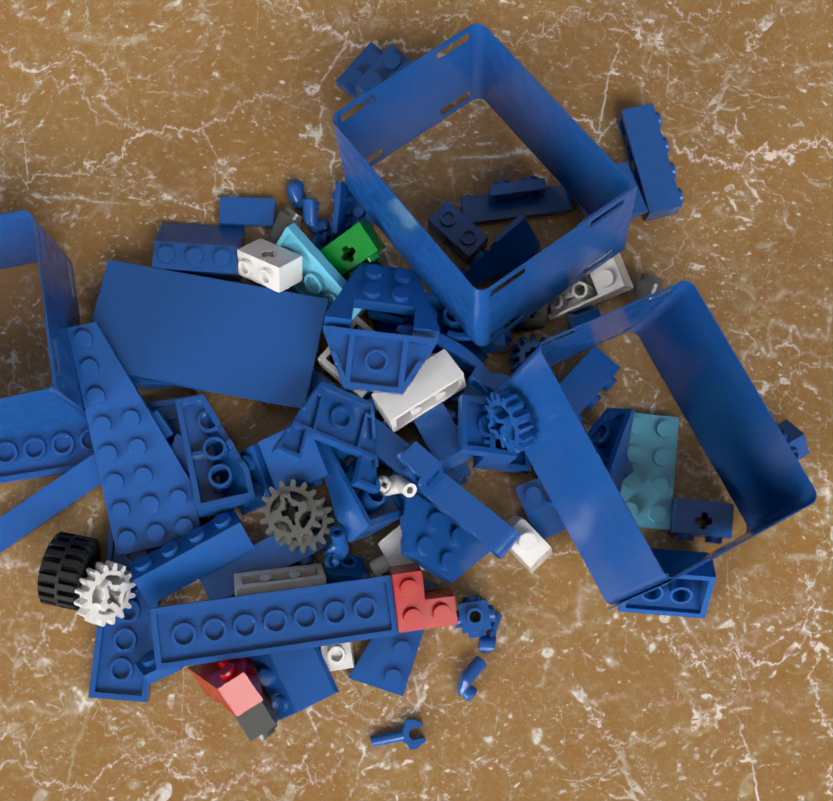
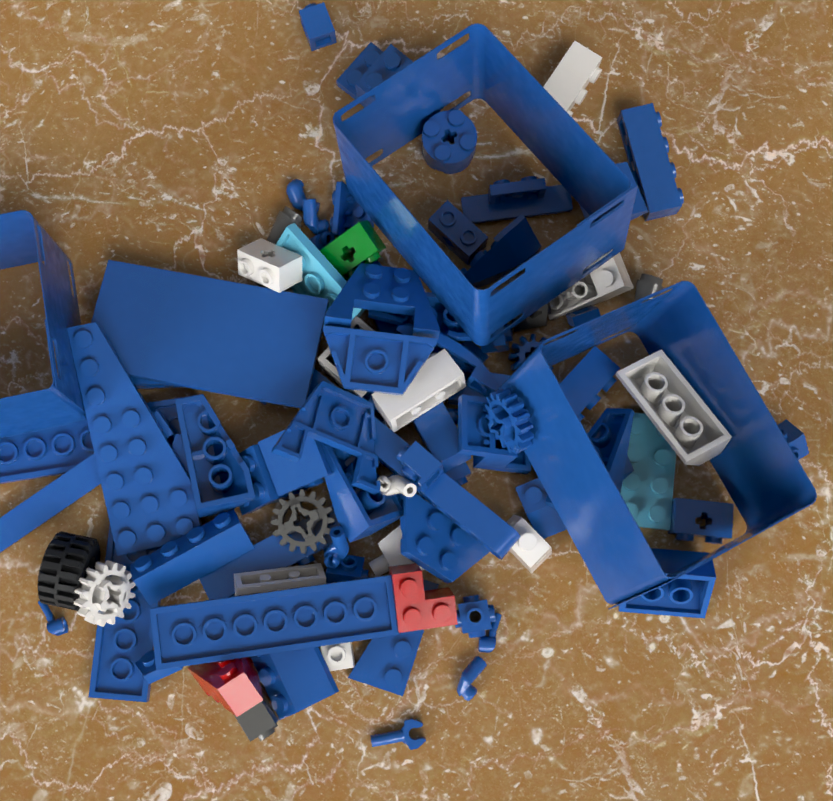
(54, 626): none -> blue hand
(199, 250): blue slope -> none
(247, 212): blue tile -> none
(278, 516): dark grey gear -> none
(317, 26): none -> blue brick
(452, 127): none -> blue brick
(573, 75): none -> white brick
(675, 408): none -> white slope

